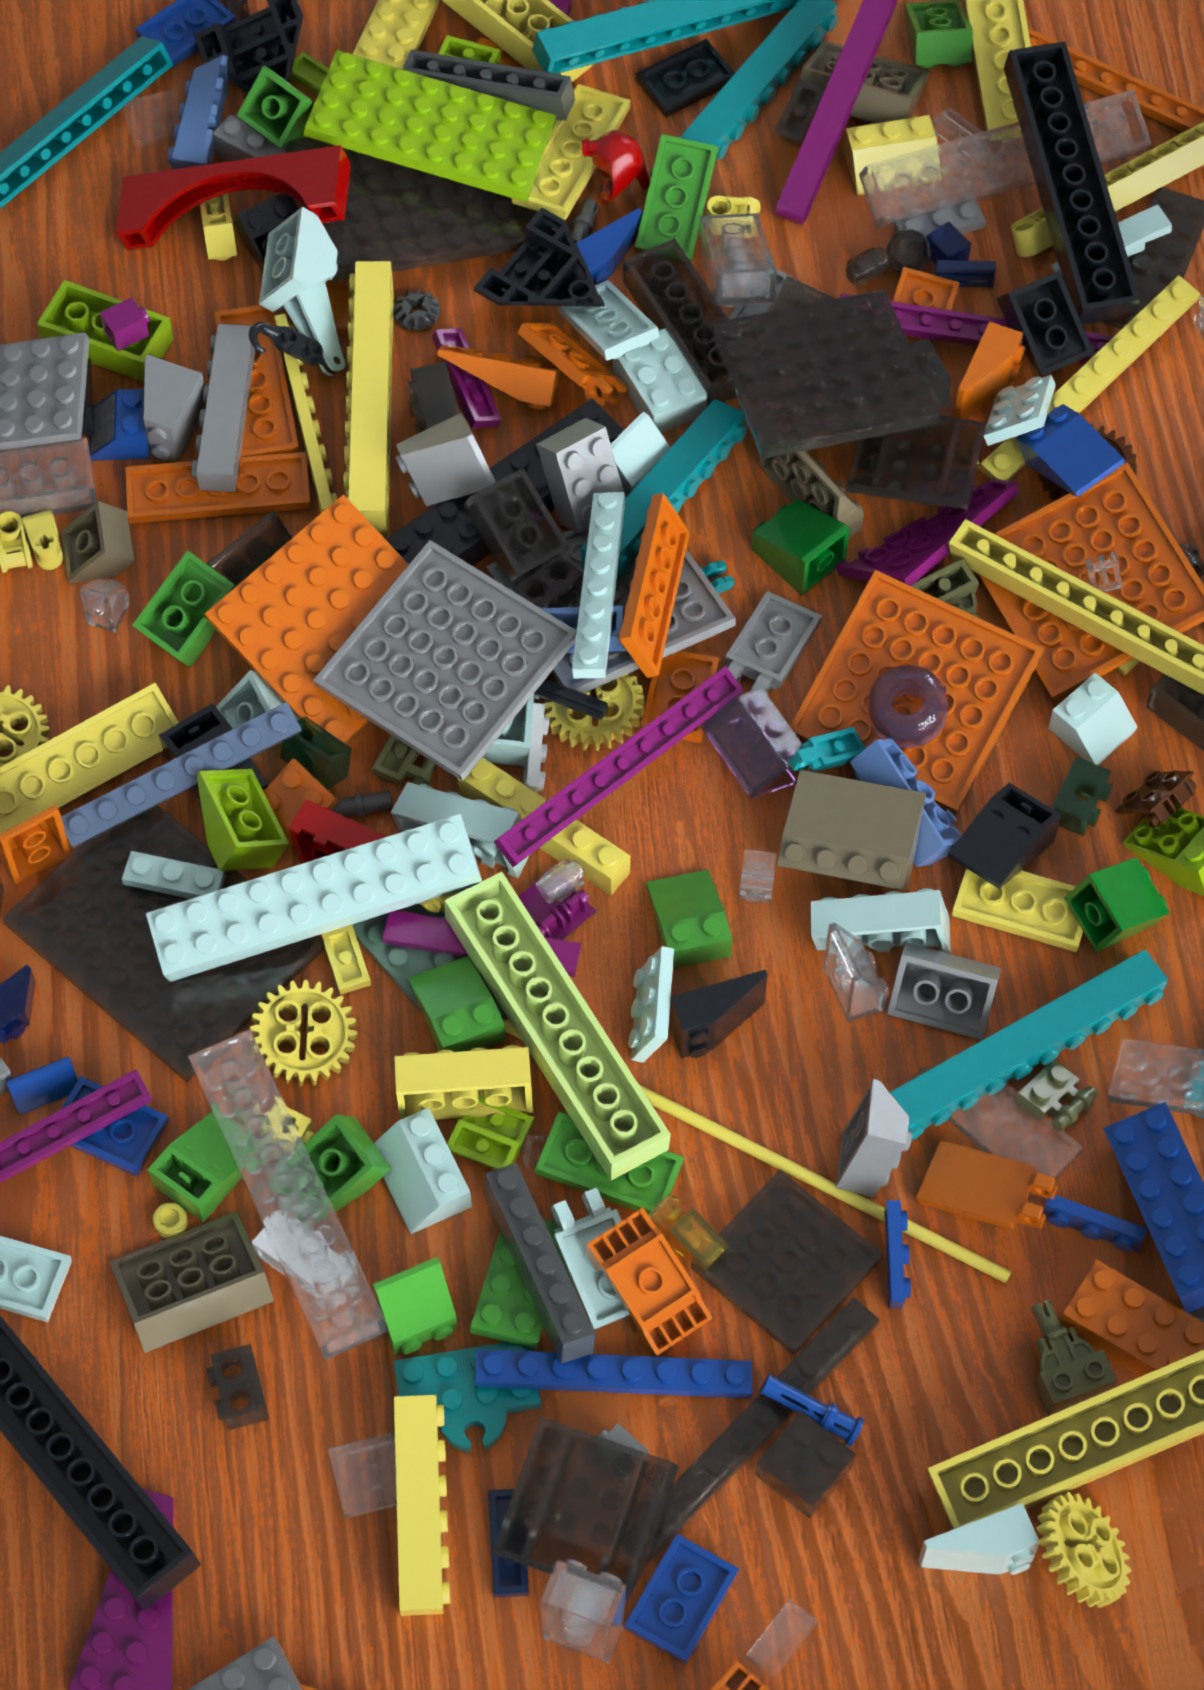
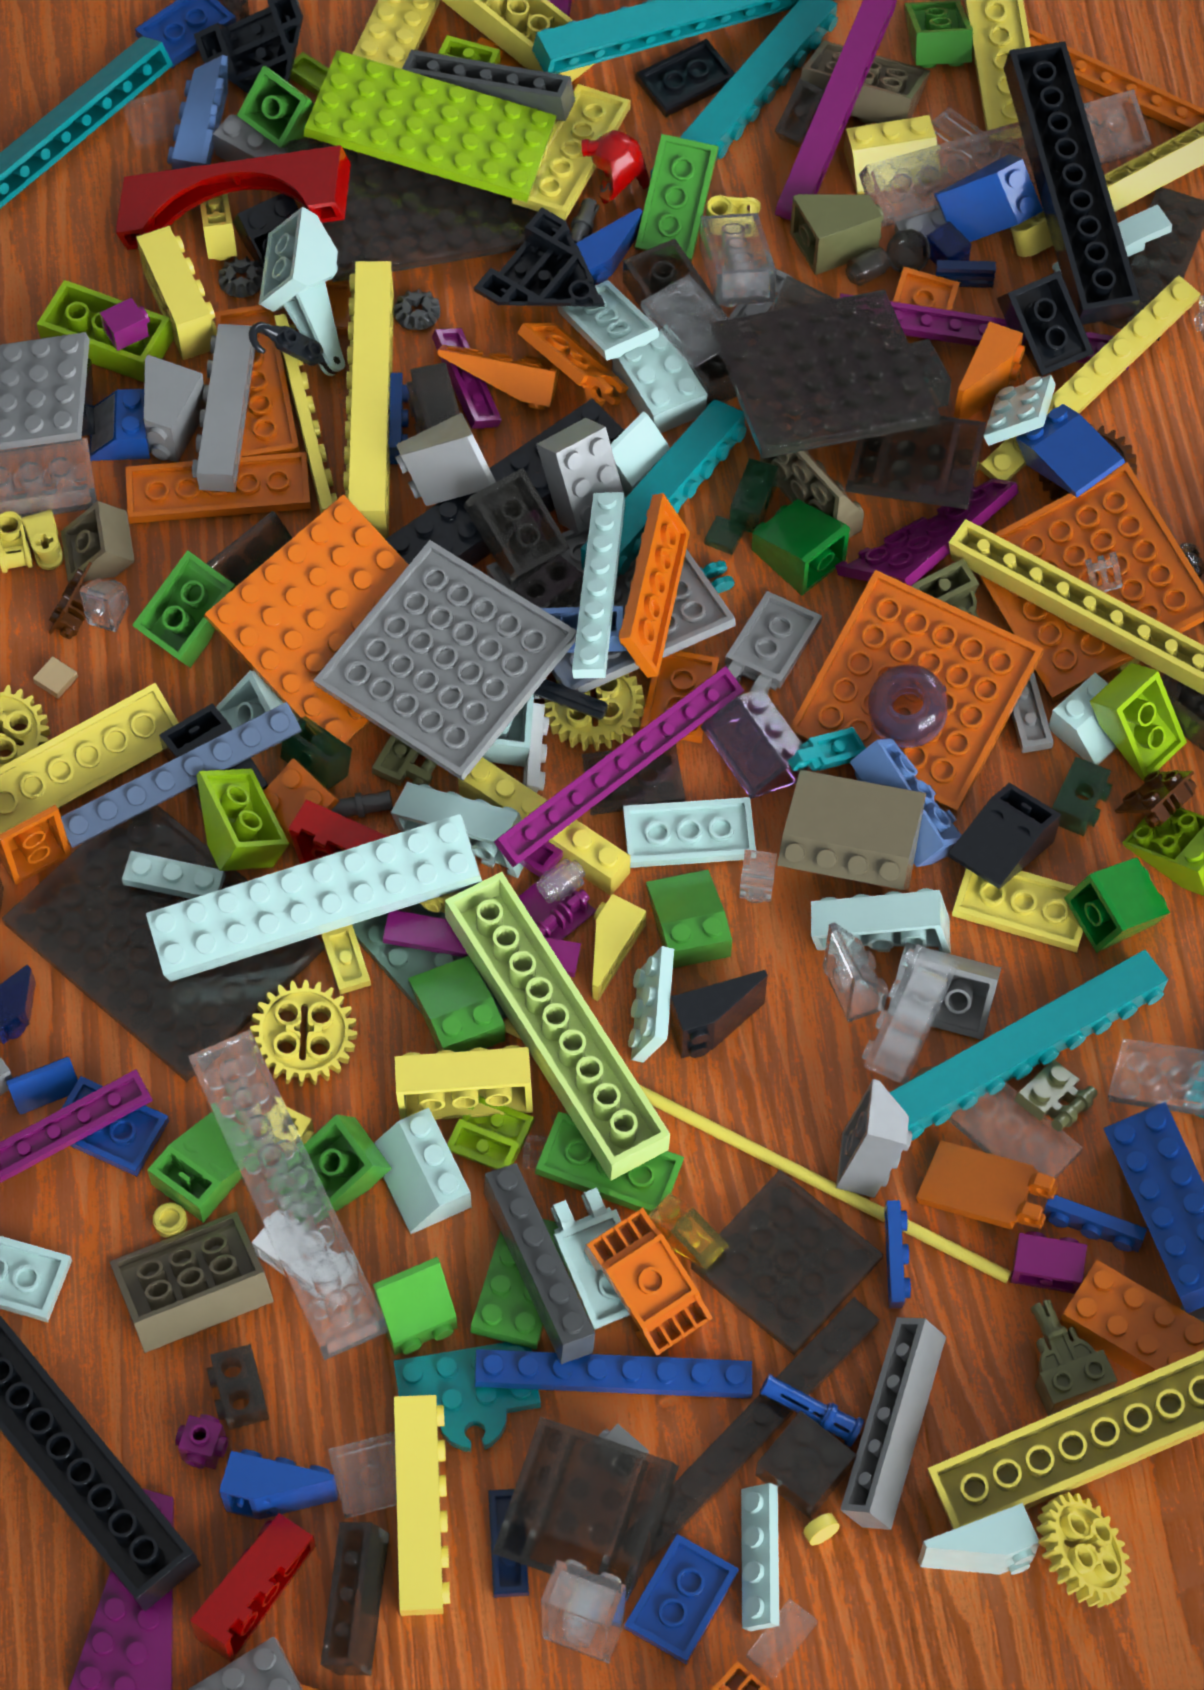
(55, 677): none -> tan tile
(70, 611): none -> reddish brown hinge
(177, 291): none -> light yellow brick
(206, 1451): none -> magenta brick
(241, 287): none -> dark grey gear
(252, 1587): none -> red wedge
(270, 1487): none -> blue slope
(355, 1599): none -> clear smoke brick
(398, 416): none -> blue plate
(543, 859): none -> magenta tile
(616, 932): none -> light yellow slope
(653, 784): none -> clear smoke plate
(685, 319): none -> clear plate
(688, 832): none -> light aqua plate
(724, 535): none -> clear green tile
(754, 494): none -> clear green brick
(760, 1557): none -> light aqua plate
(821, 1528): none -> light yellow tile
(834, 228): none -> olive slope
(893, 1423): none -> light grey brick
(910, 1014): none -> clear brick
(990, 199): none -> blue slope
(1031, 720): none -> light grey plate
(1048, 1262): none -> magenta brick
(1139, 718): none -> lime slope

